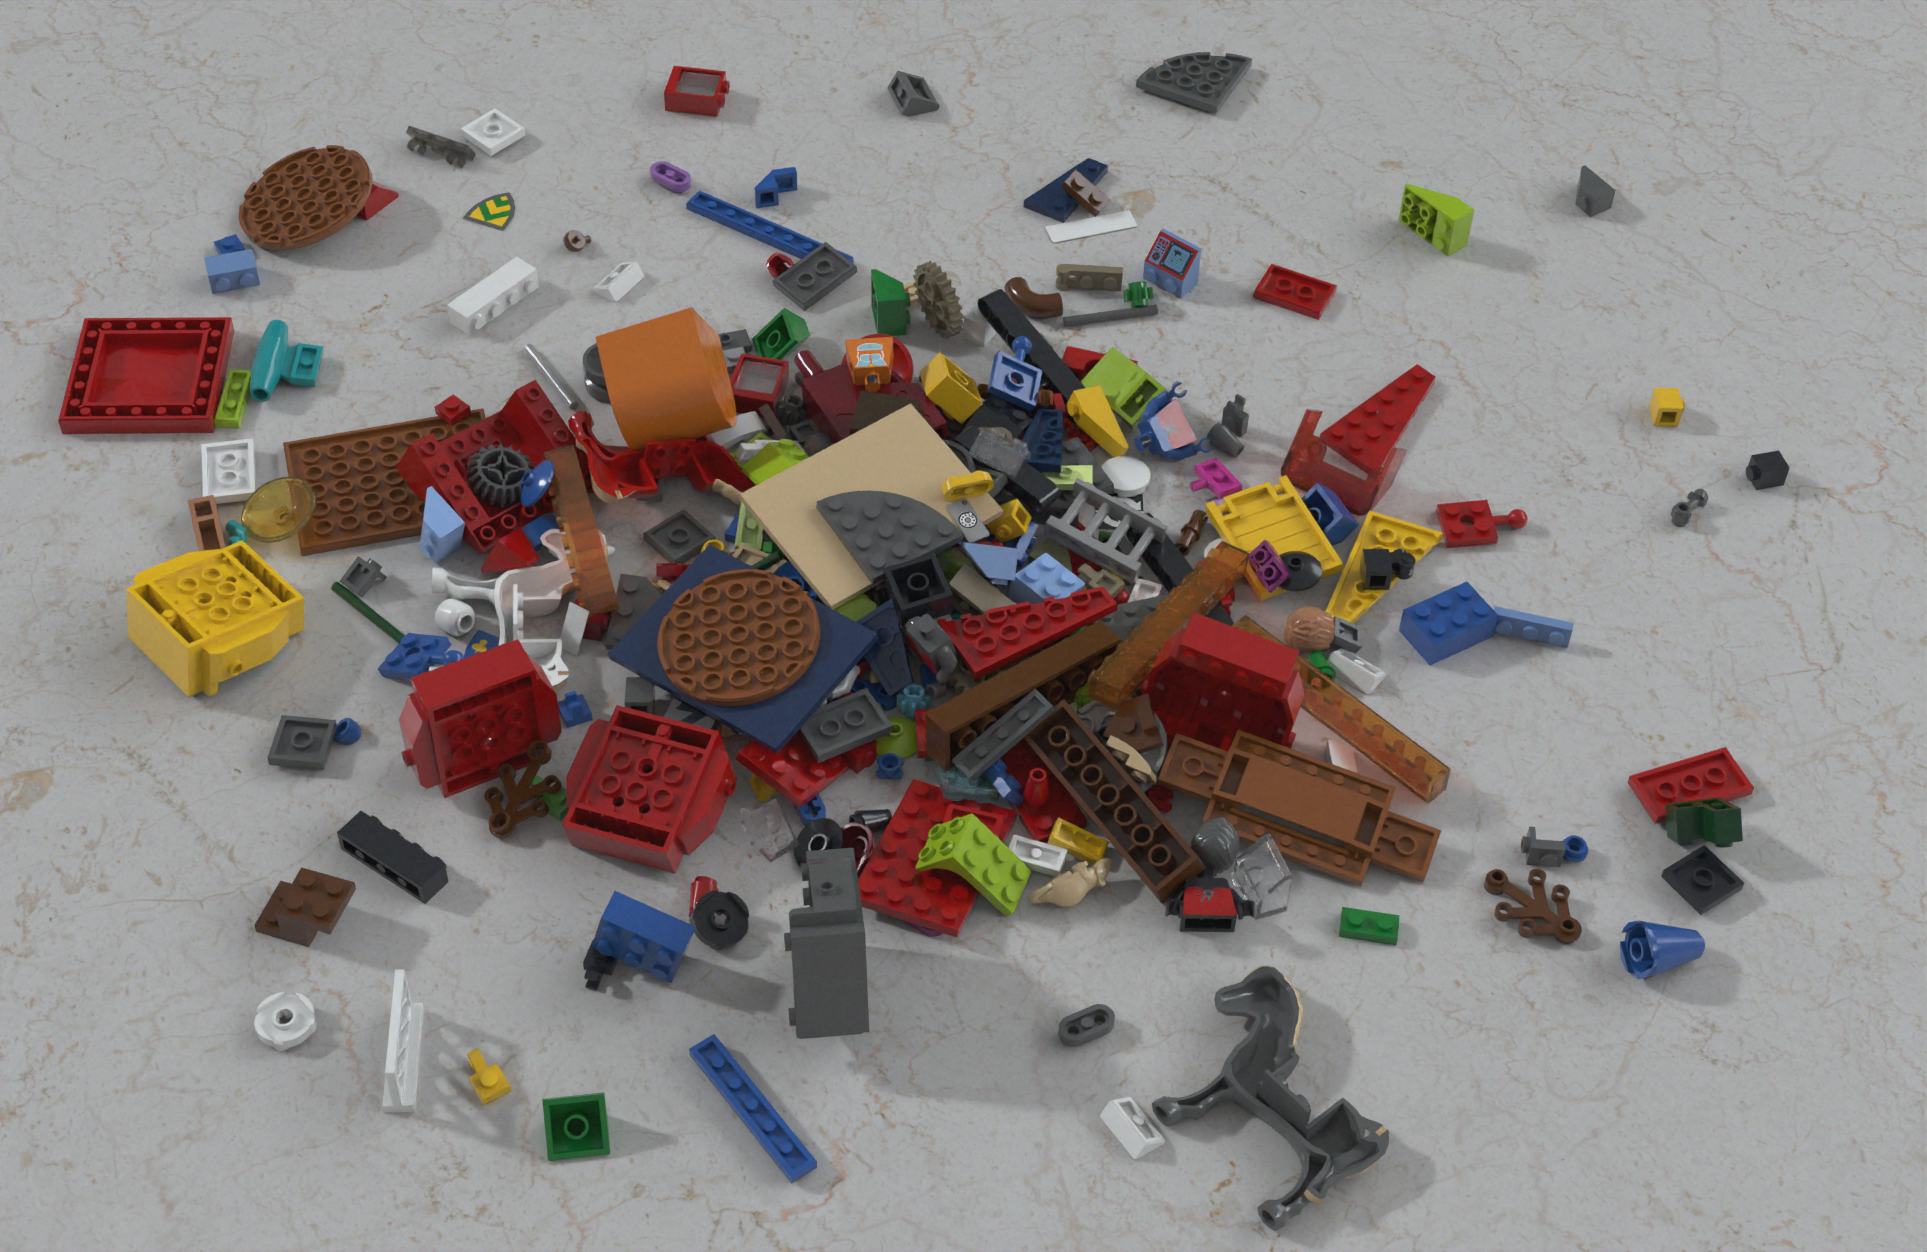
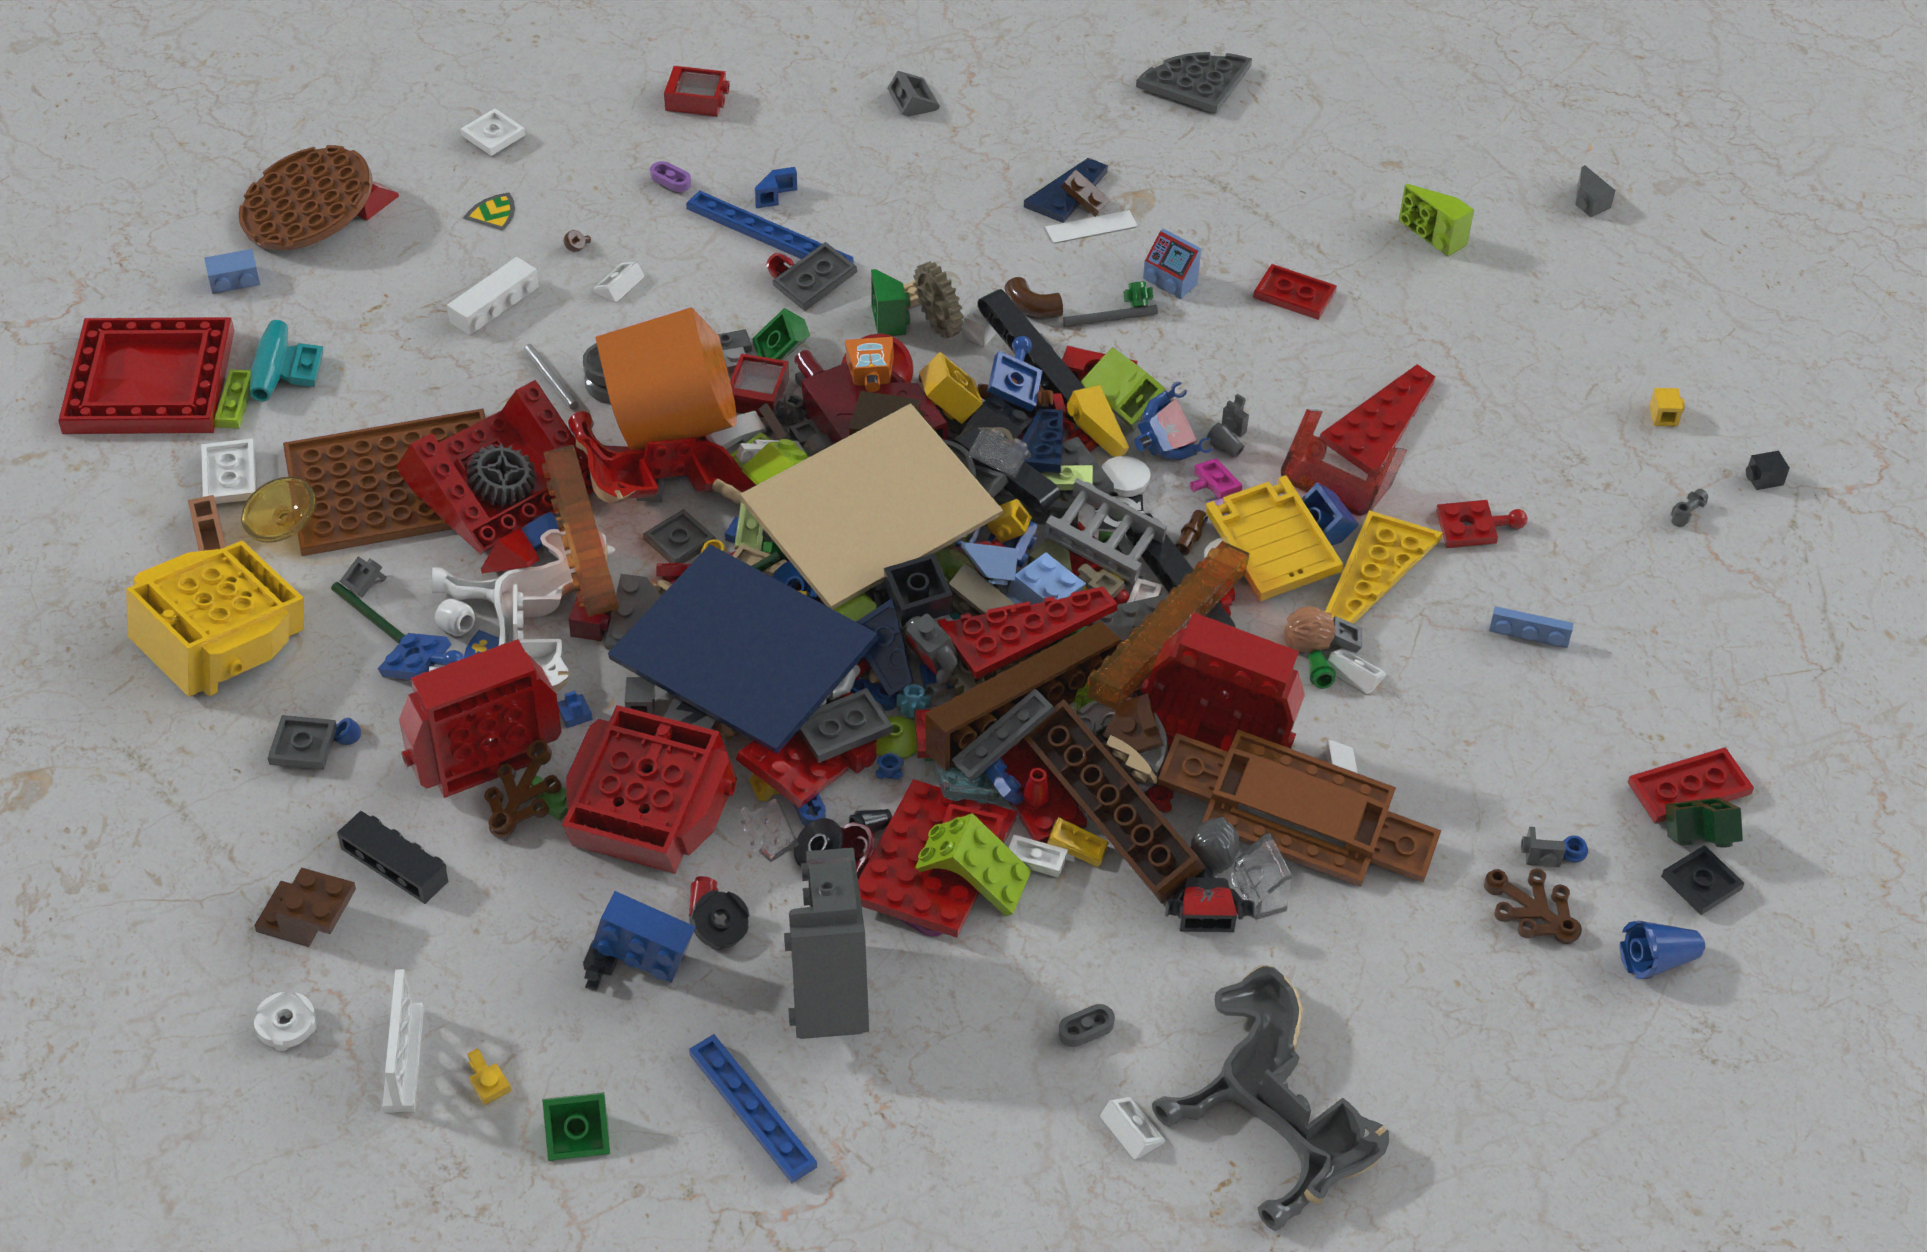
(228, 245): blue plate -> none
(237, 530): teal arm -> none
(439, 145): clear smoke plate -> none
(440, 528): light blue slope -> none
(452, 410): red plate -> none
(536, 482): blue dish -> none
(573, 628): white sticker -> none
(739, 637): dark orange tile -> none
(886, 528): dark grey plate -> none
(967, 486): yellow plate -> none
(967, 520): light grey sticker -> none
(1070, 888): tan animal -> none
(1089, 277): dark tan plate -> none
(1268, 566): magenta slope -> none
(1303, 569): black dish -> none
(1364, 727): clear orange brick -> none
(1369, 926): green plate -> none
(1380, 564): black brick -> none
(1448, 623): blue brick -> none

